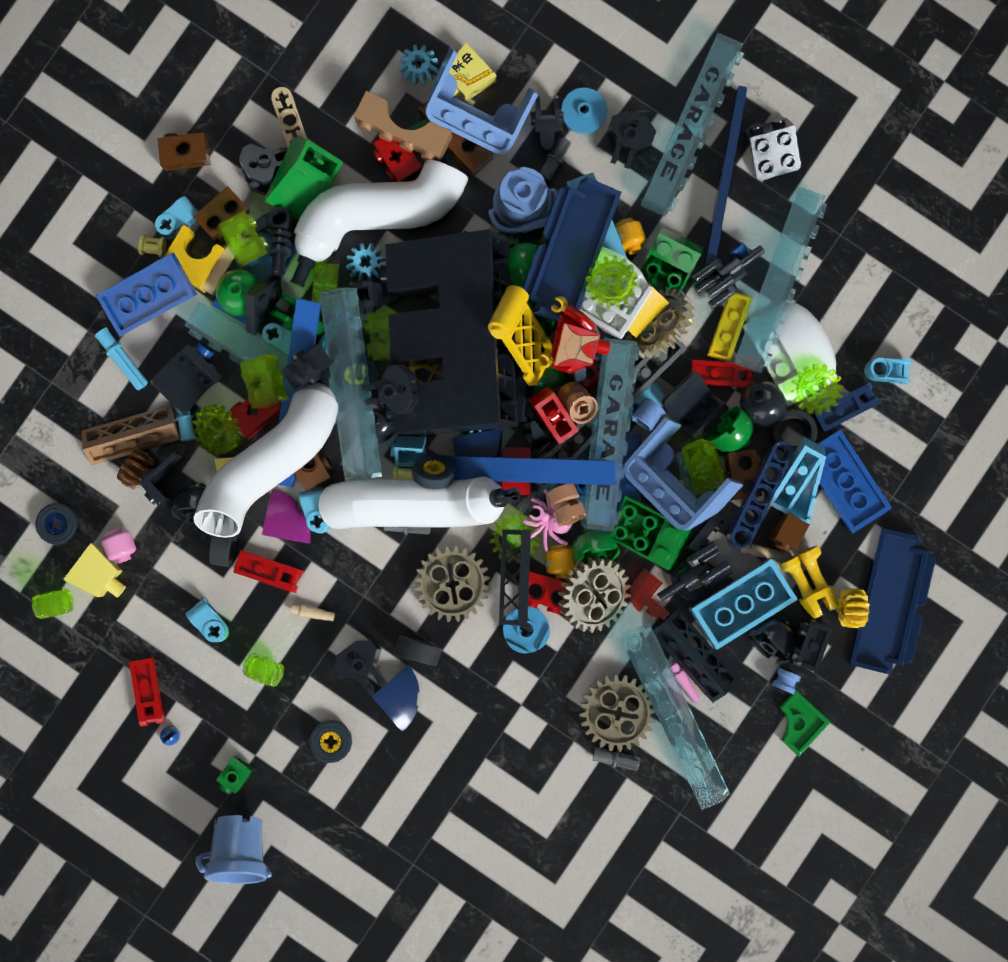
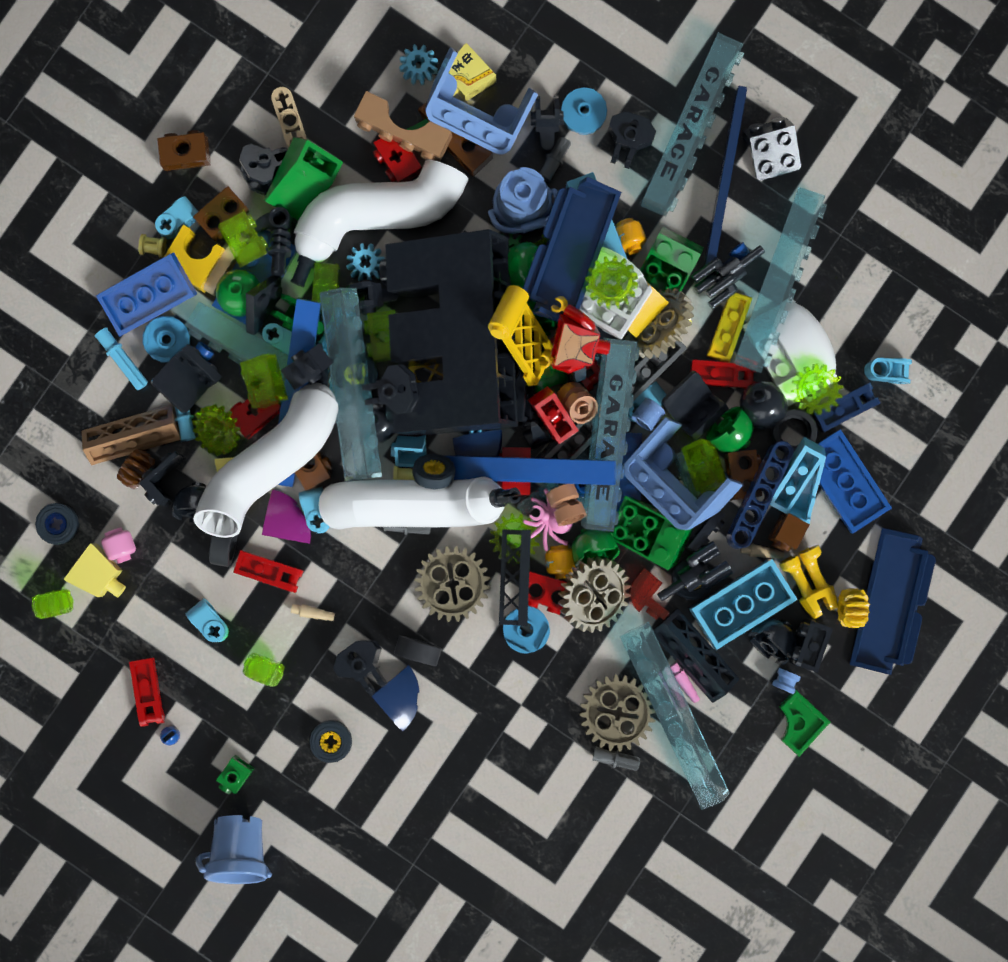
(154, 334): none -> dark azure plate

